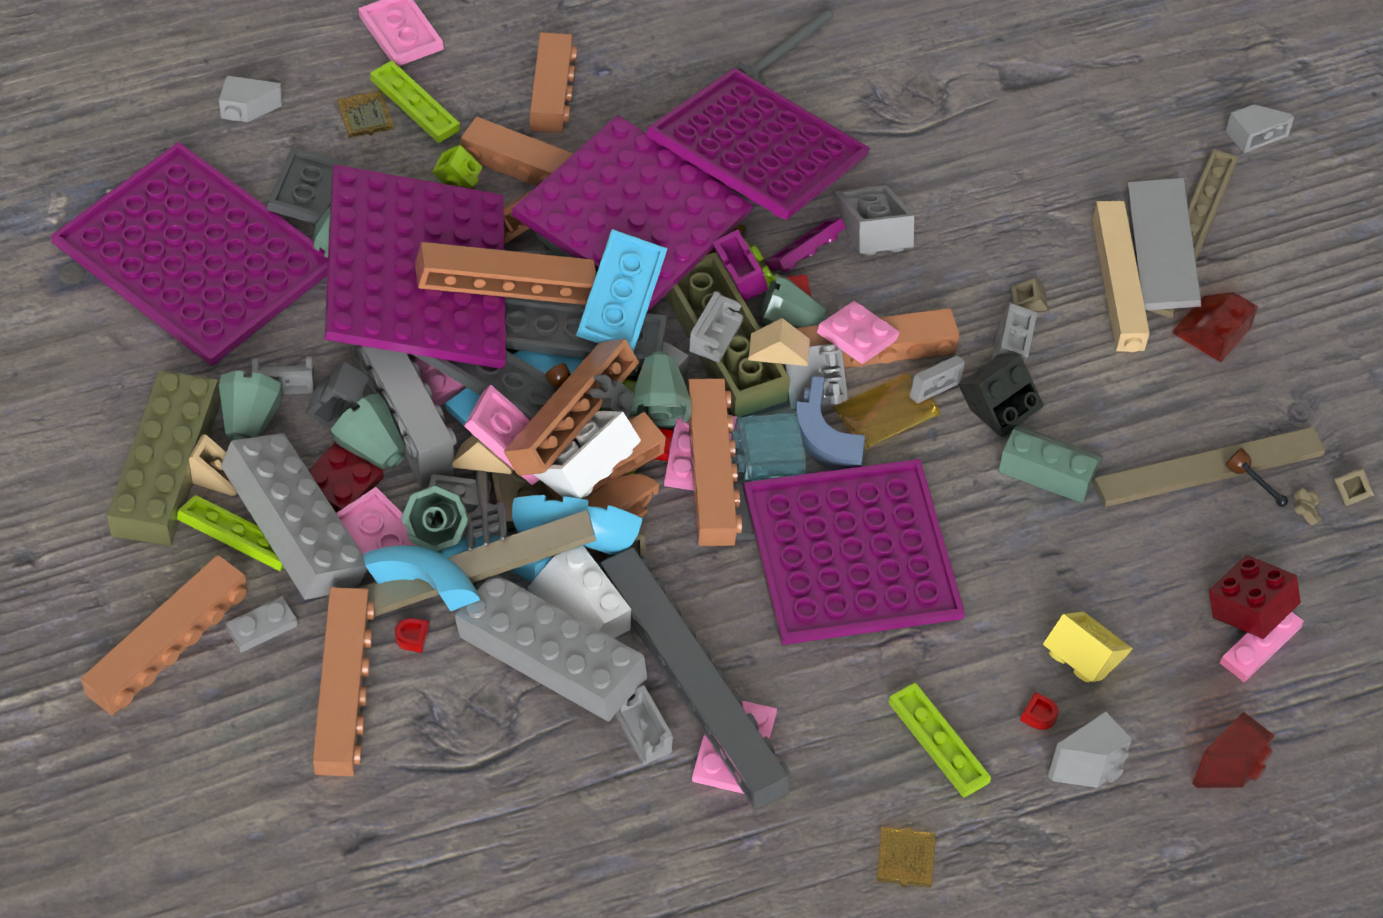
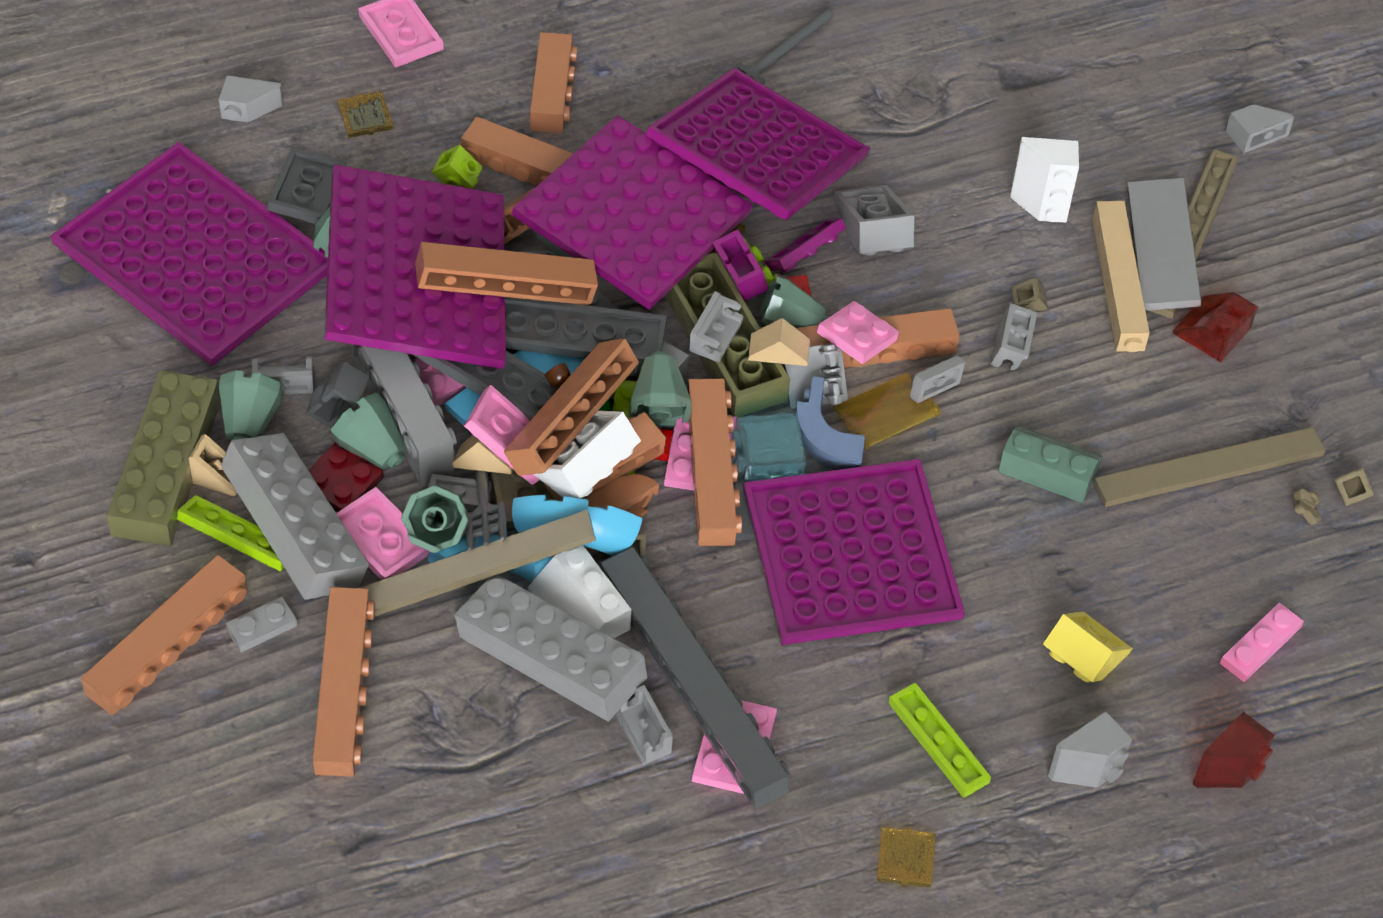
(412, 634): red tile -> none
(415, 101): lime plate -> none
(425, 564): medium azure brick -> none
(614, 395): dark grey plate -> none
(622, 289): medium azure tile -> none
(1002, 393): pearl dark grey slope -> none
(1040, 712): red tile -> none
(1045, 177): none -> white slope
(1241, 463): hinge -> none
(1254, 596): dark red brick -> none

